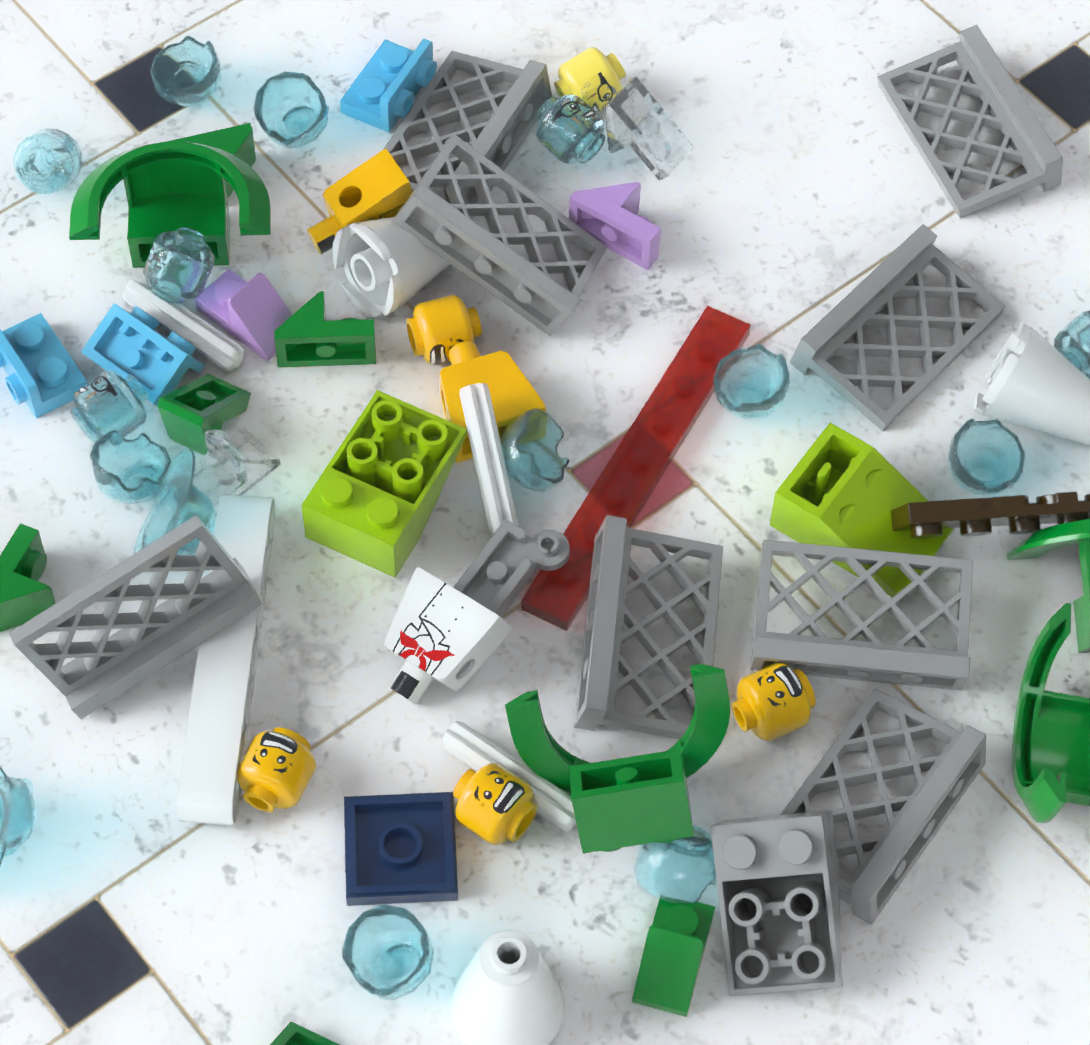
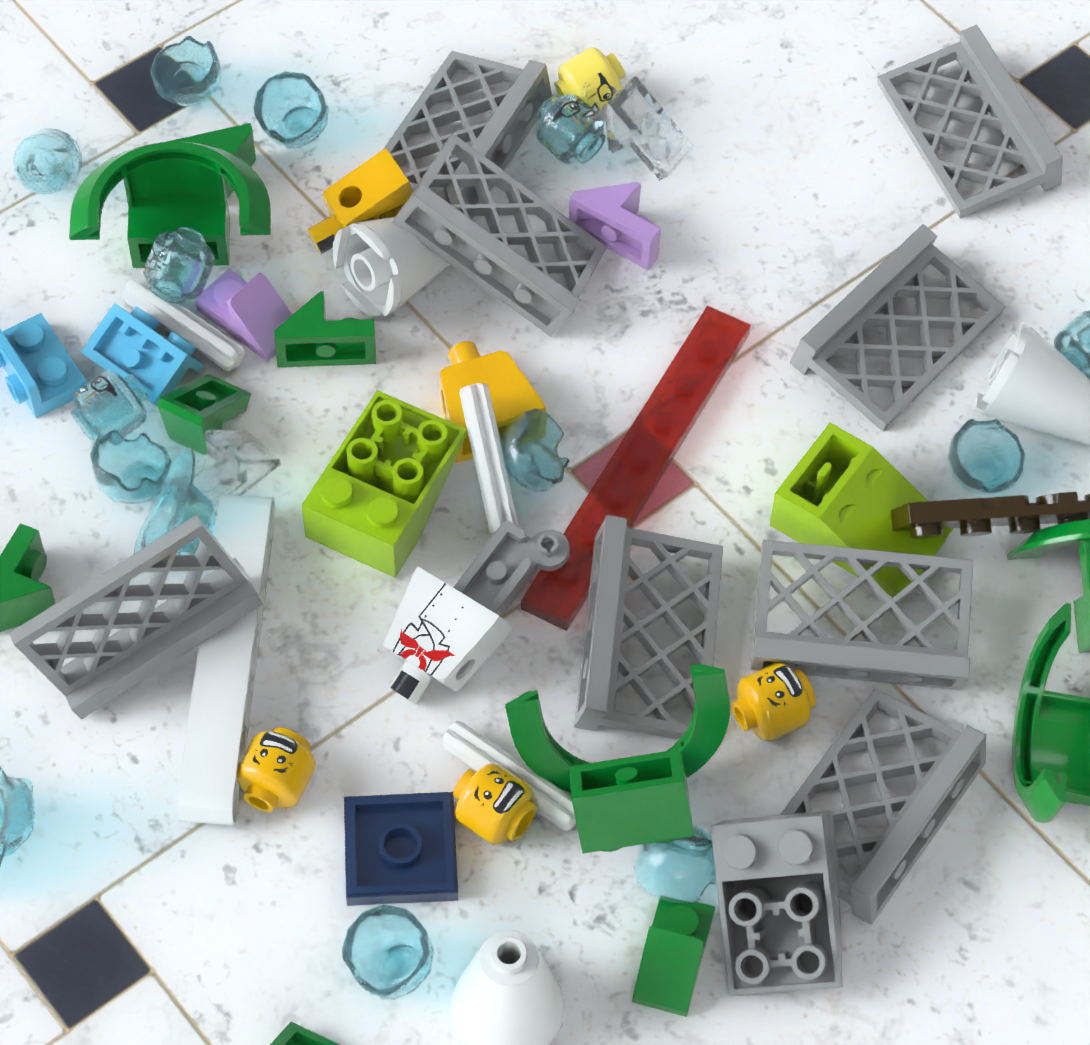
(389, 84): medium azure bracket -> none
(440, 326): yellow head -> none
(751, 382): clear light blue hair -> none

